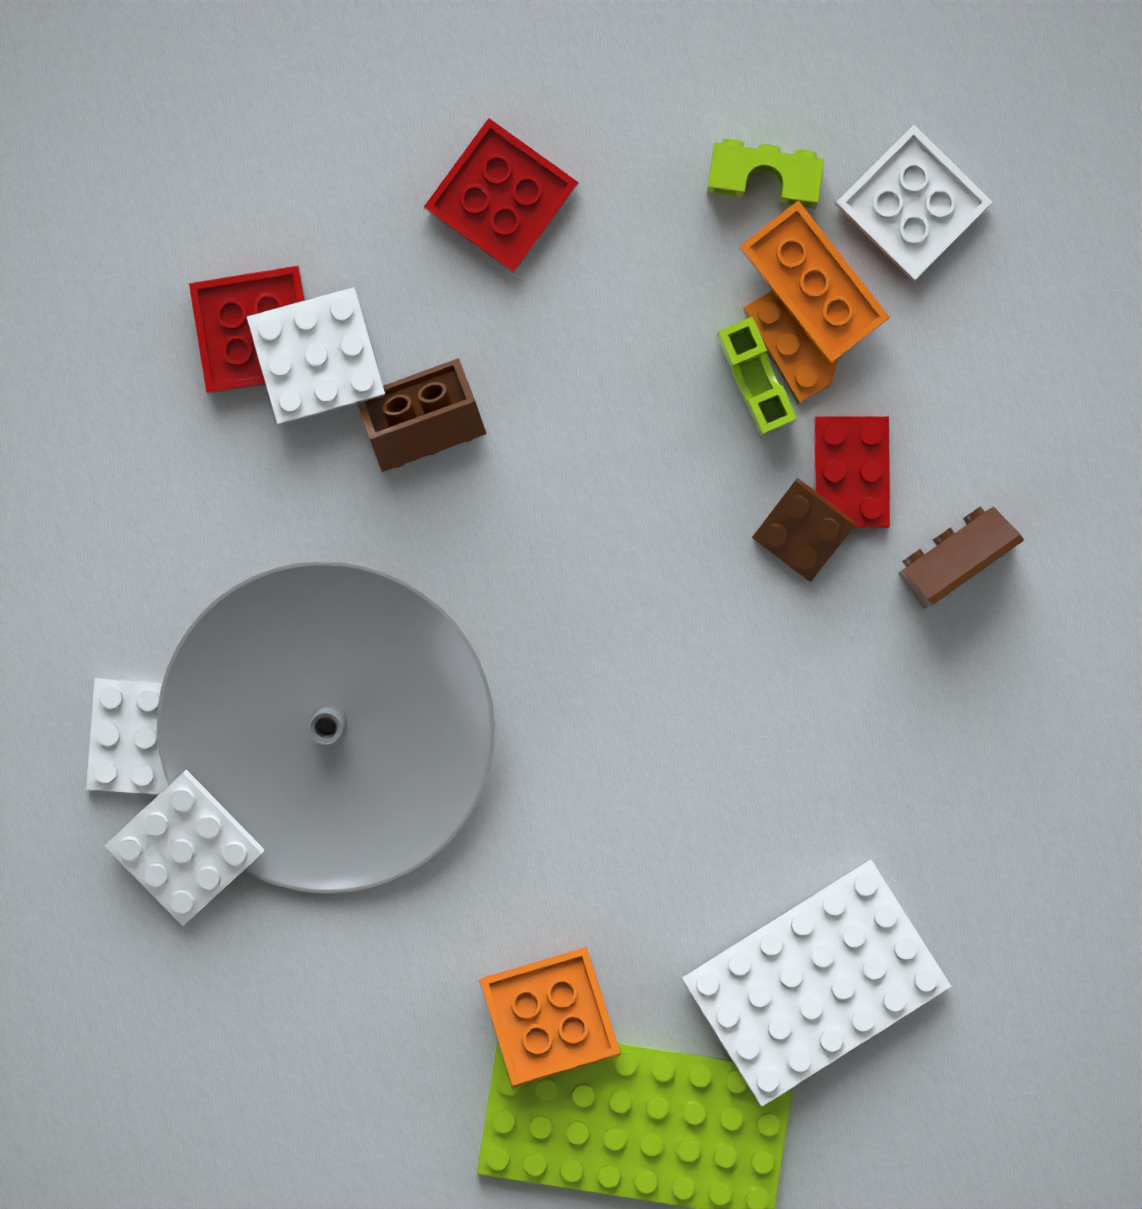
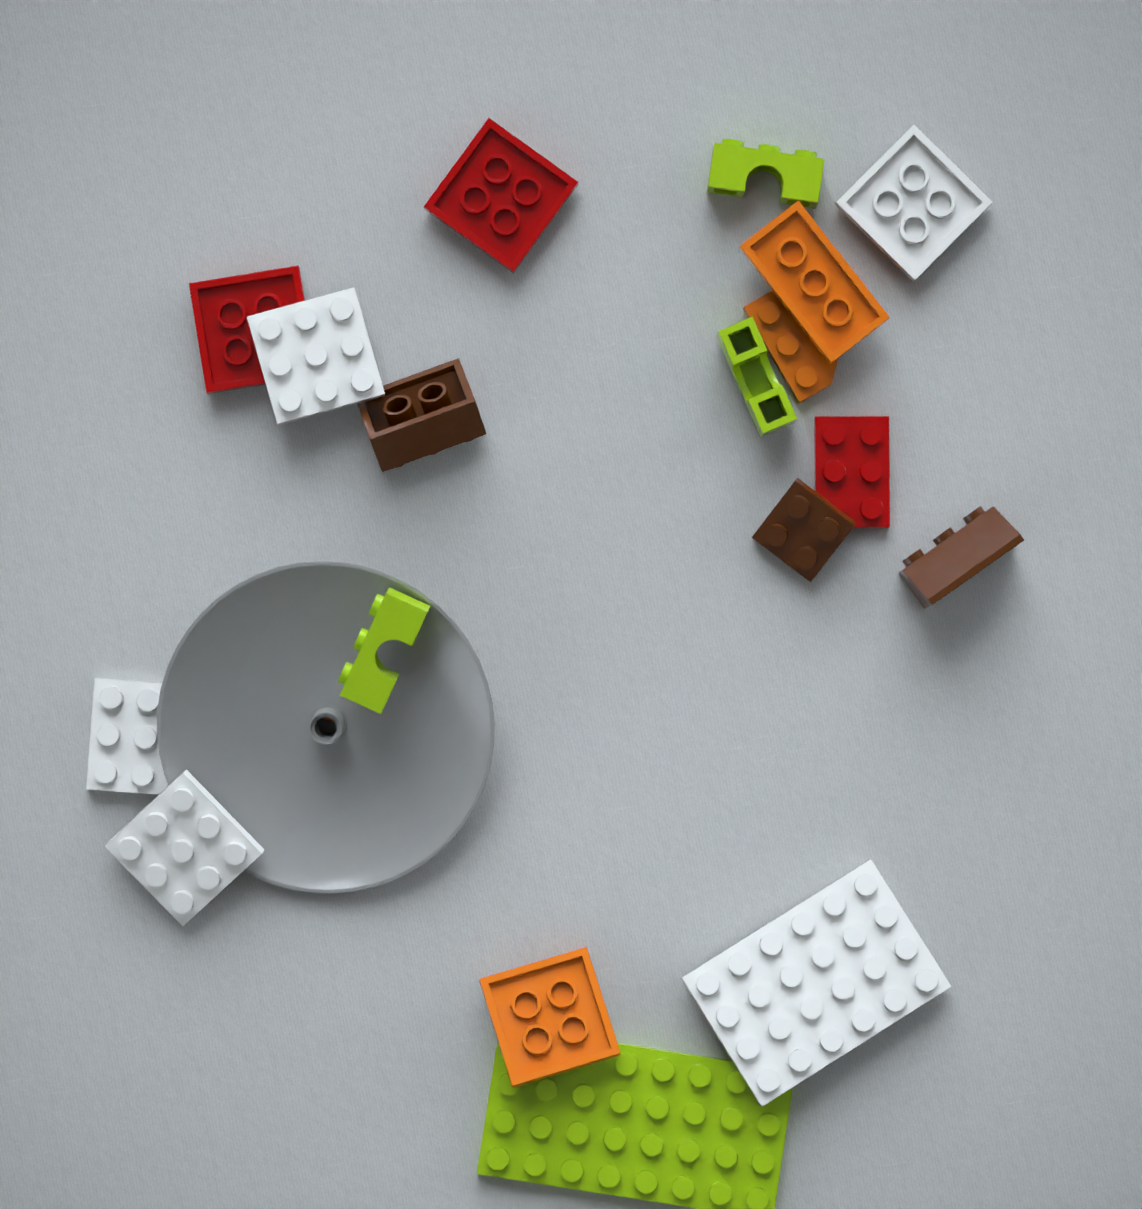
(367, 679): none -> lime arch

